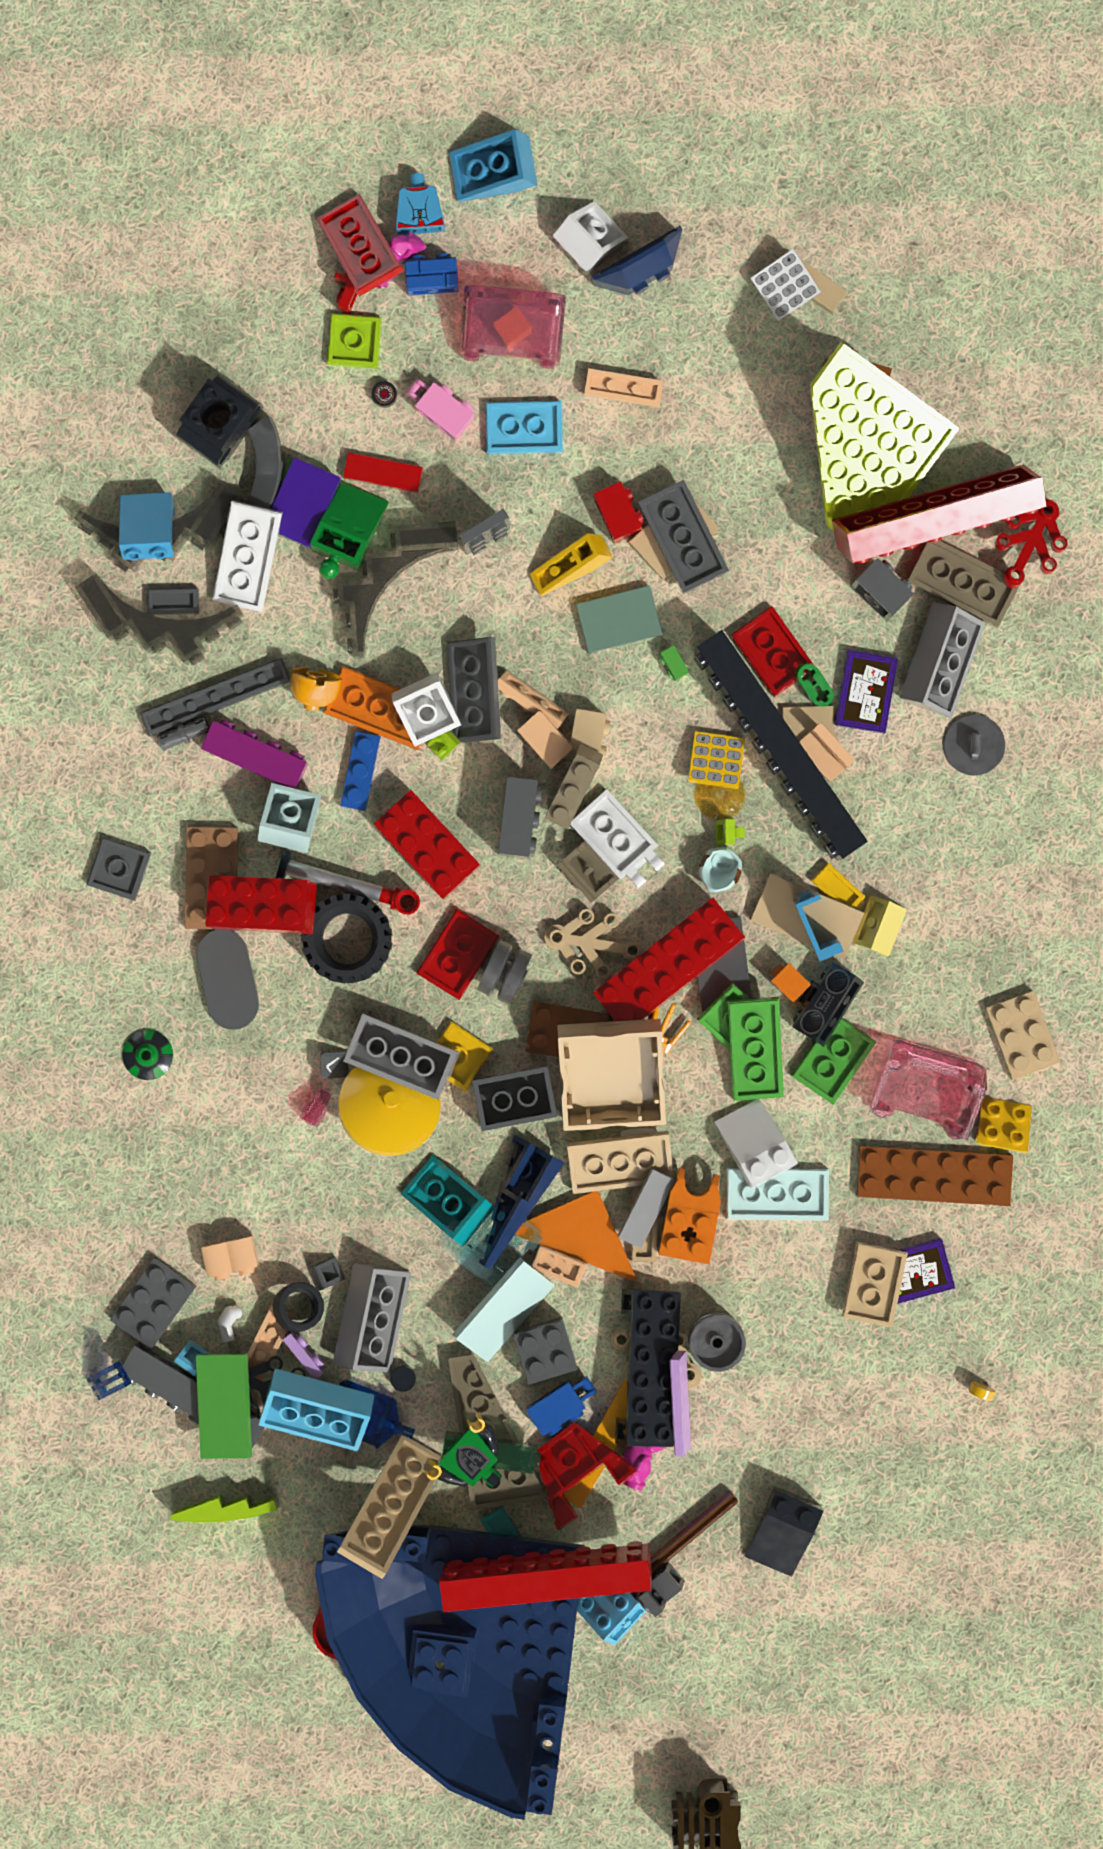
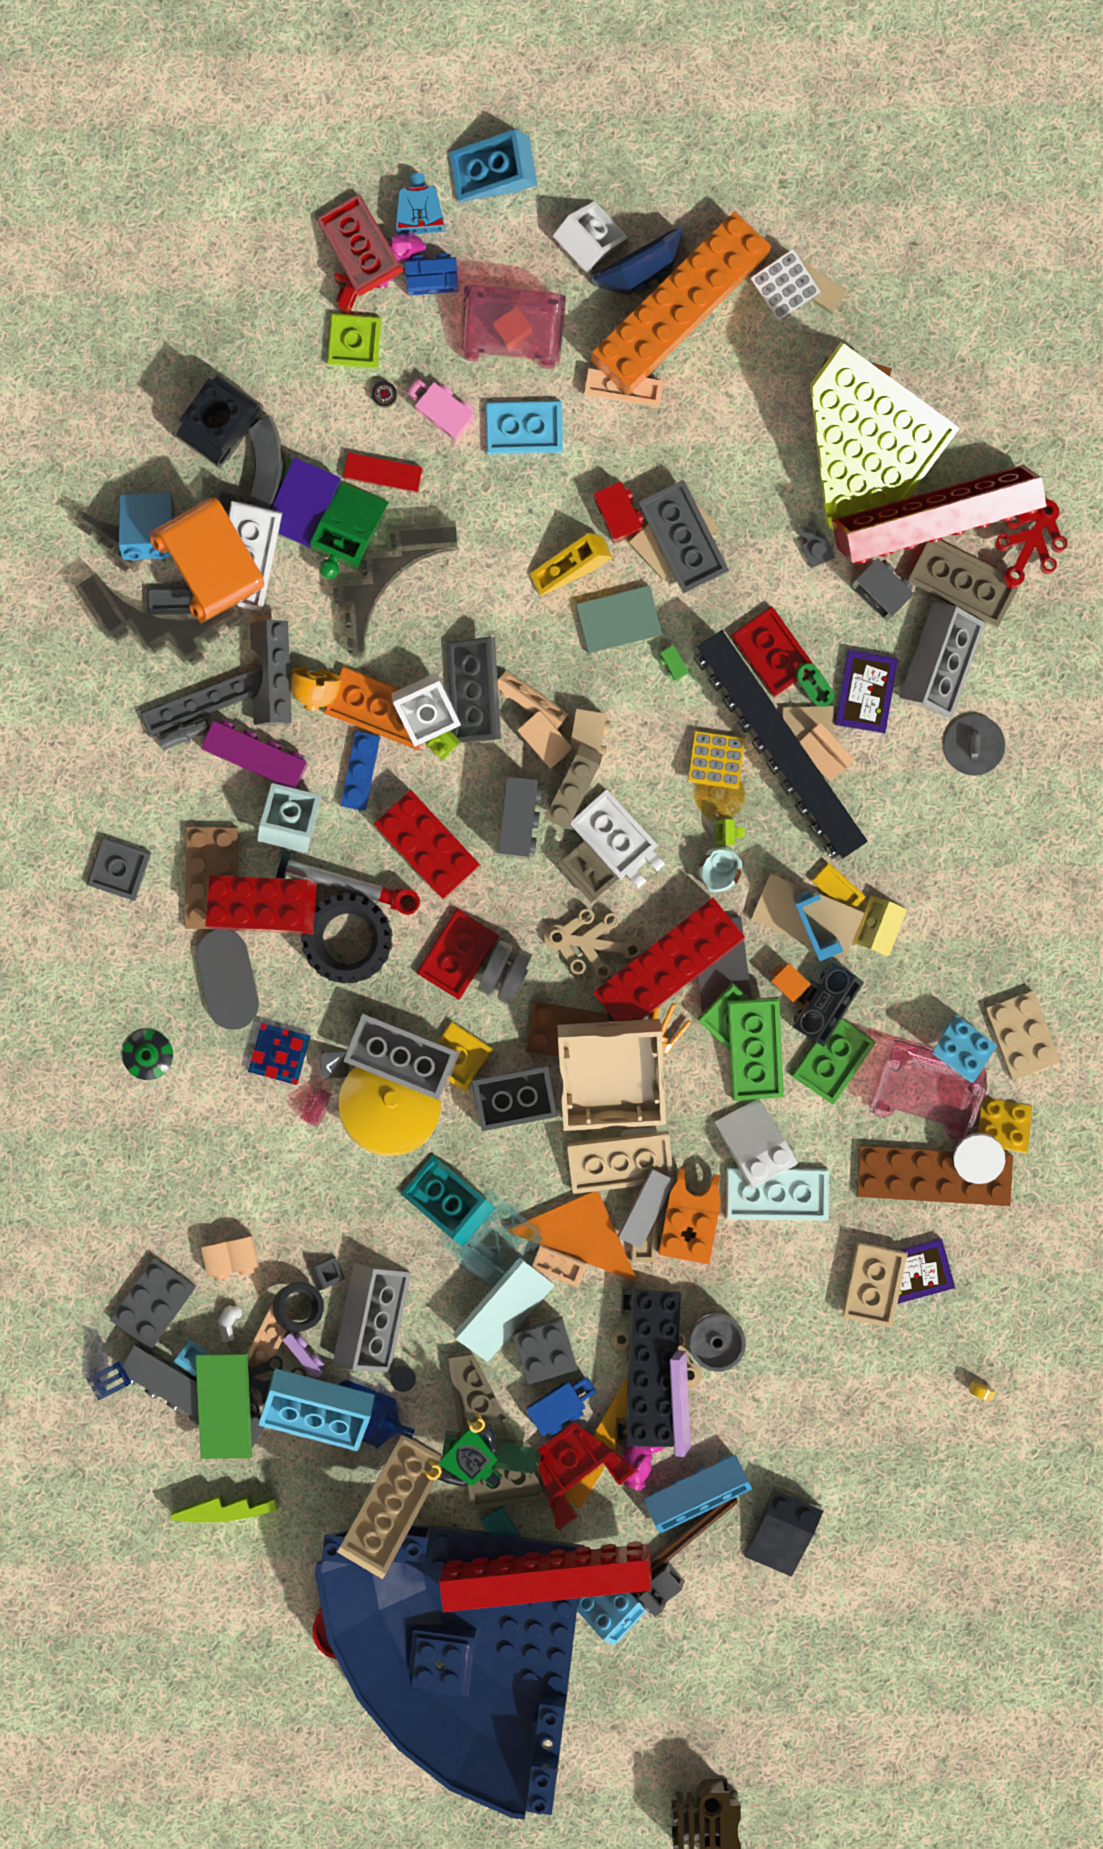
(209, 558): none -> orange windscreen
(271, 644): none -> dark grey arch
(279, 1053): none -> clear blue tile
(490, 529): dark grey plate -> none
(525, 1182): dark blue wedge -> none
(680, 303): none -> orange brick
(697, 1493): none -> dark azure brick
(817, 548): none -> dark grey plate
(964, 1048): none -> medium azure bracket
(979, 1158): none -> white tile

